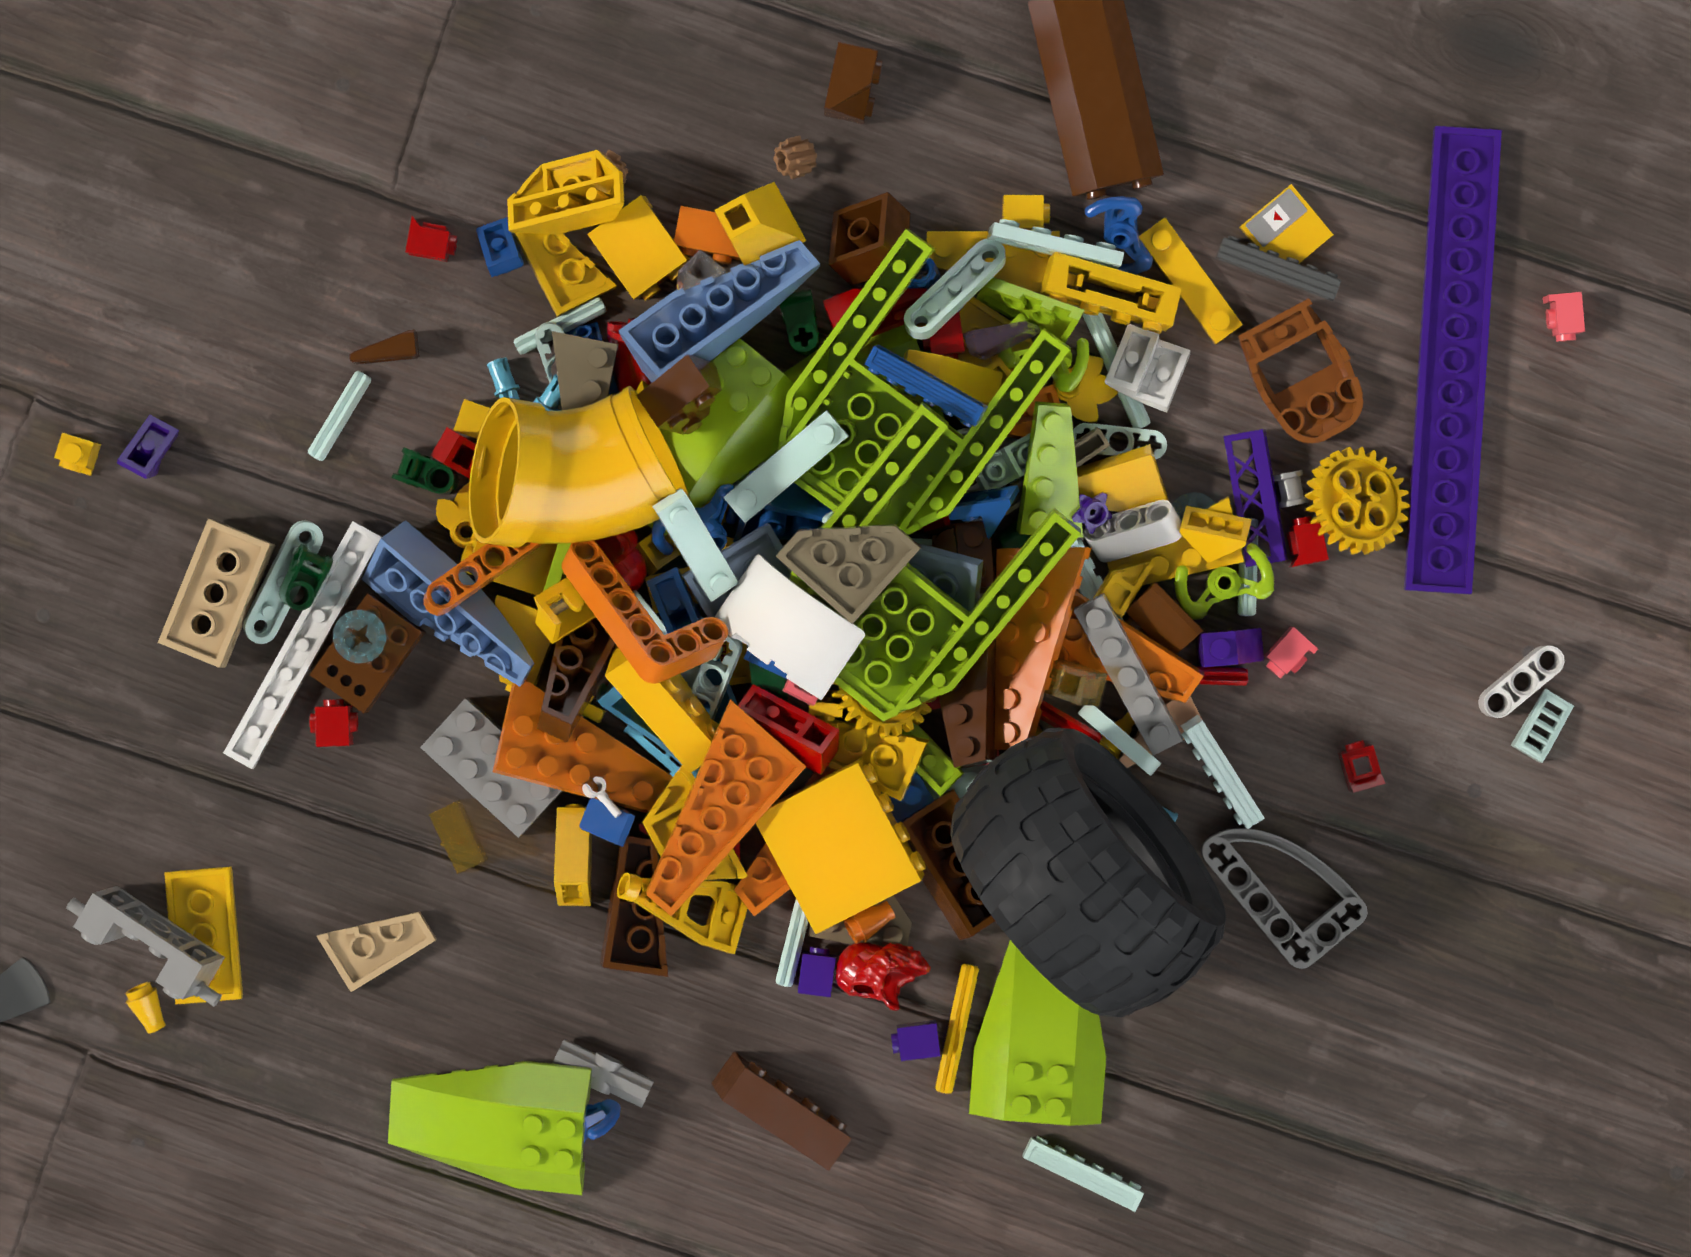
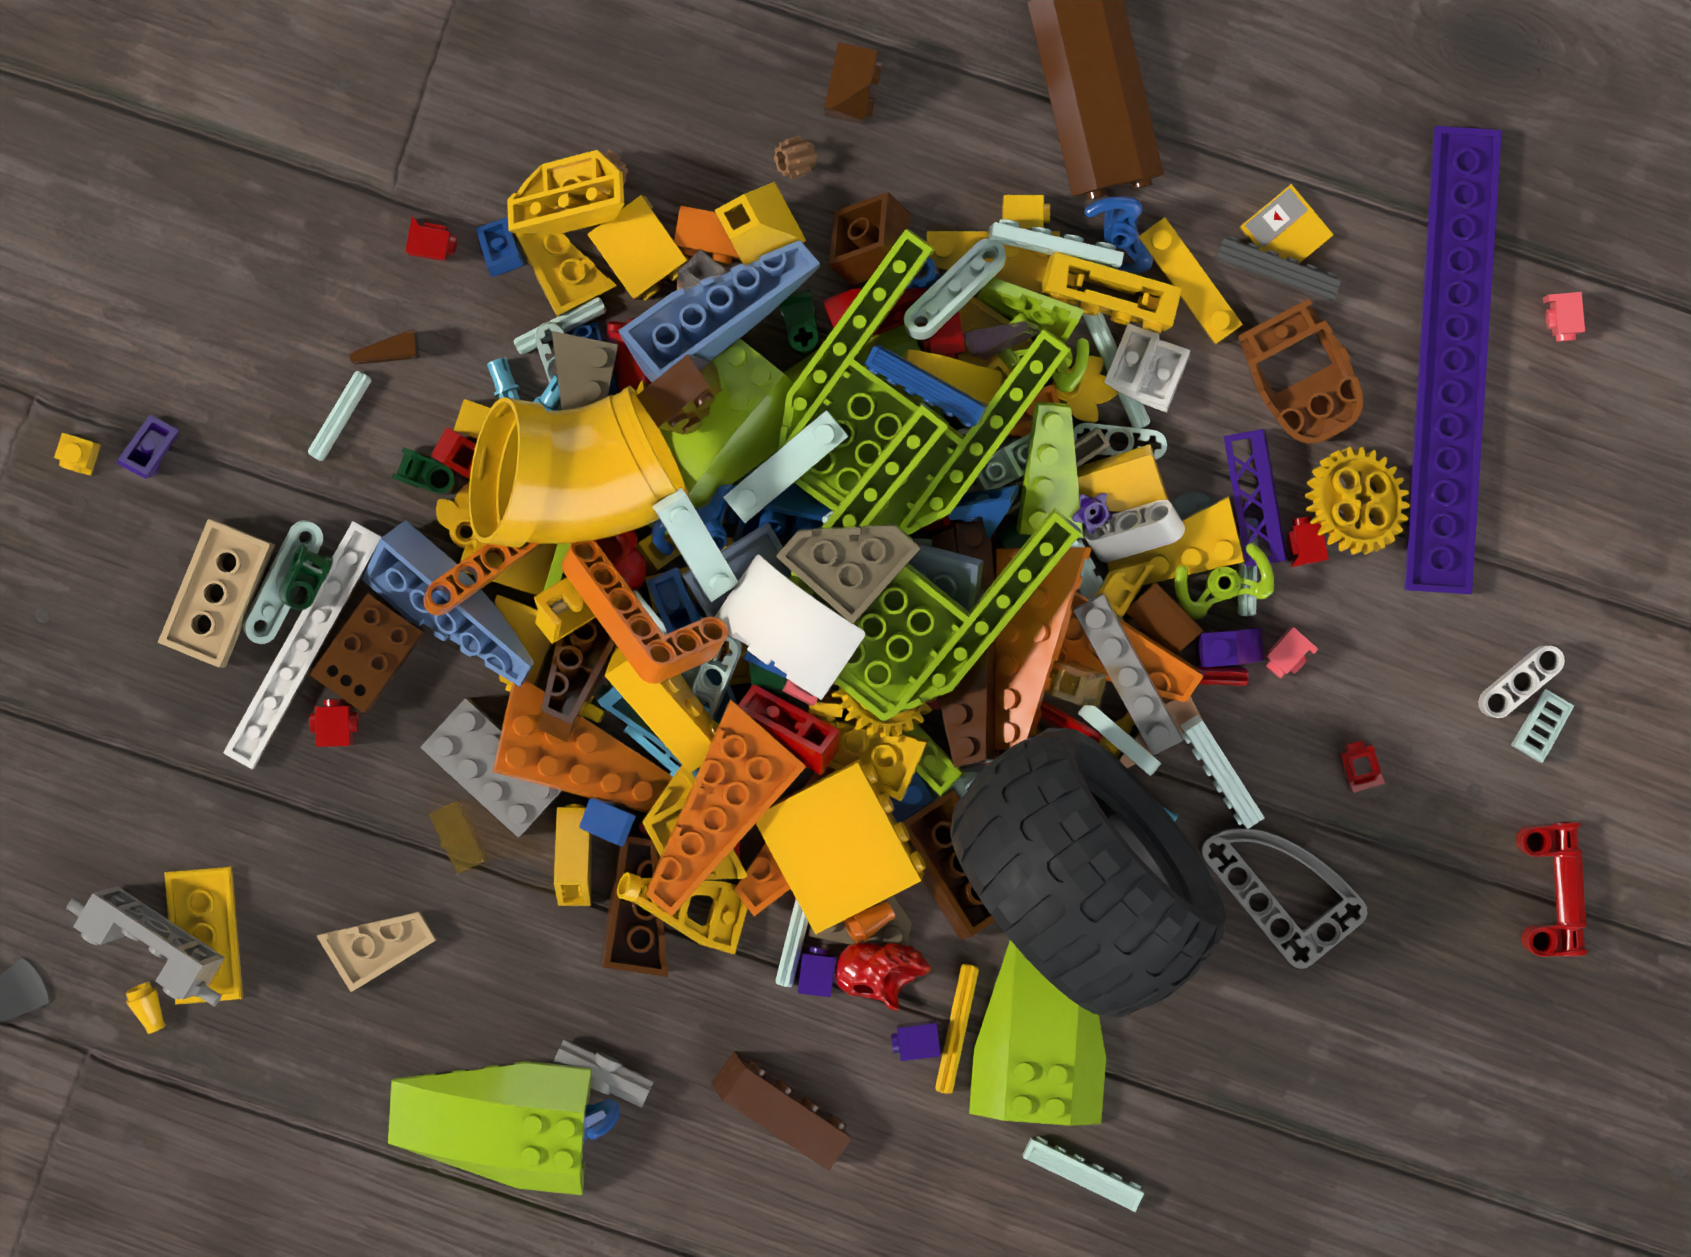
(344, 639): clear light blue gear -> none
(601, 795): white hand -> none
(1214, 532): yellow slope -> none
(1290, 489): light grey bush -> none
(1566, 935): none -> red piece

